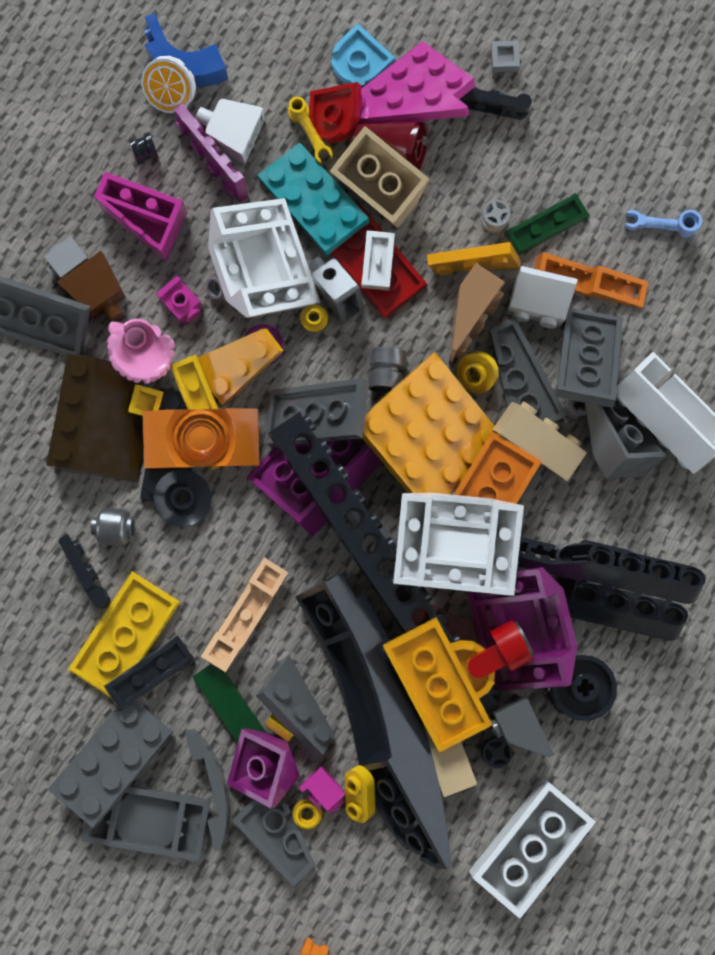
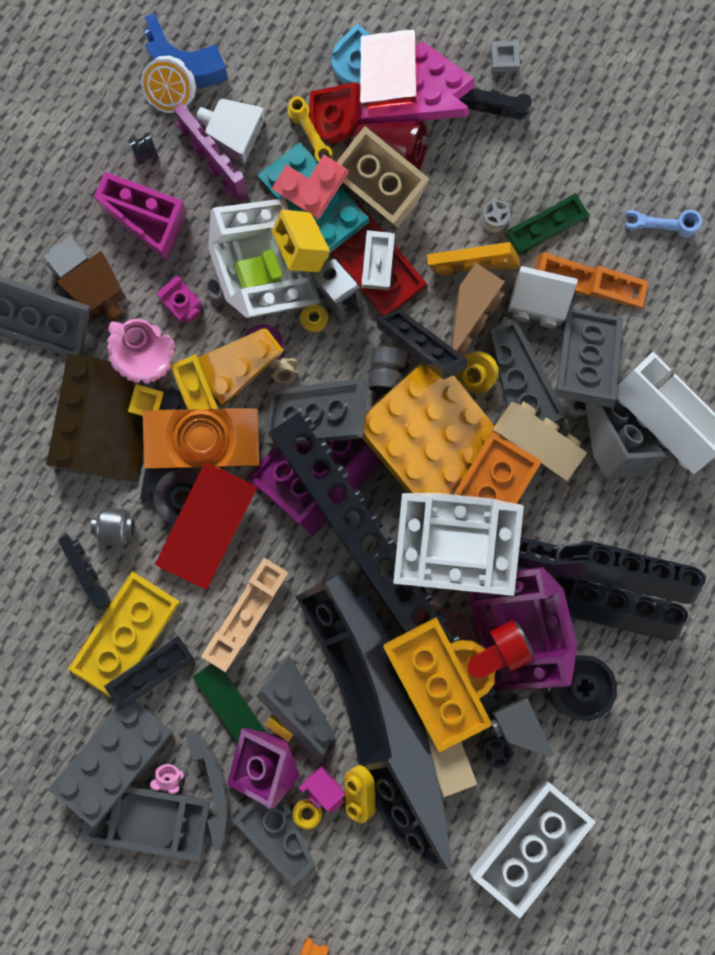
(164, 773): none -> bright pink plate
(206, 525): none -> red tile
(252, 272): none -> lime tile
(272, 266): none -> lime tile
(284, 370): none -> tan plate
(300, 241): none -> yellow brick
(312, 193): none -> coral plate
(388, 69): none -> tile
(422, 344): none -> black plate

